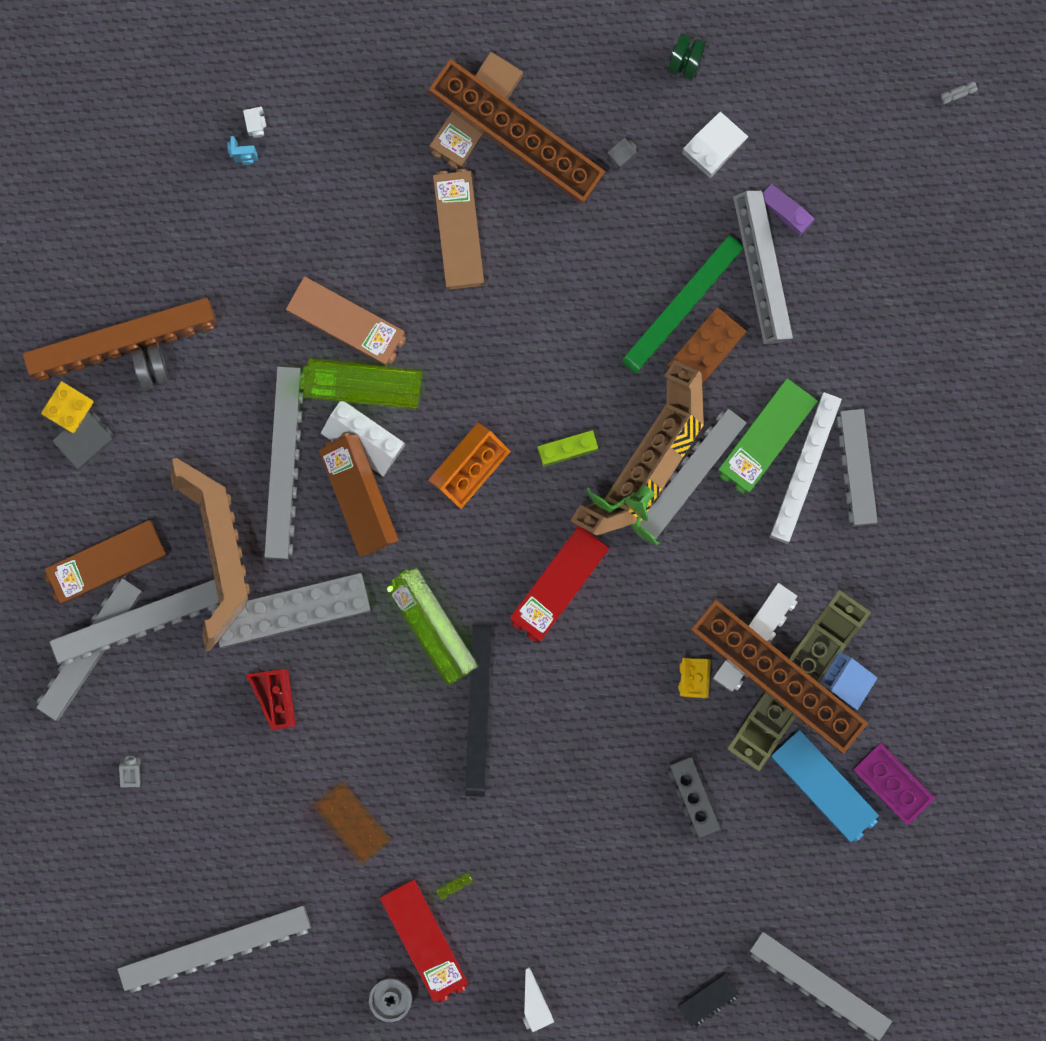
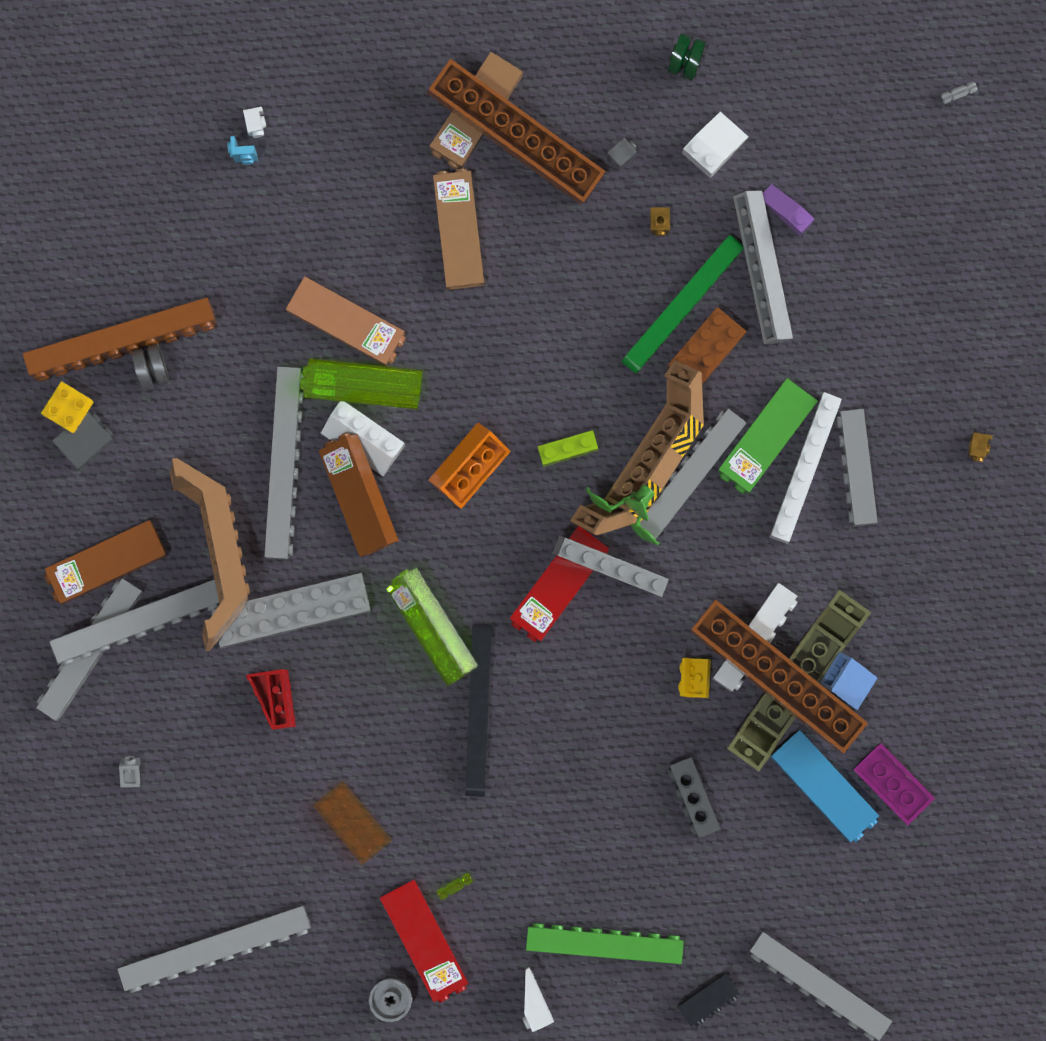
(604, 944): none -> bright green brick
(610, 566): none -> light grey brick
(659, 221): none -> pearl gold brick
(978, 446): none -> pearl gold brick

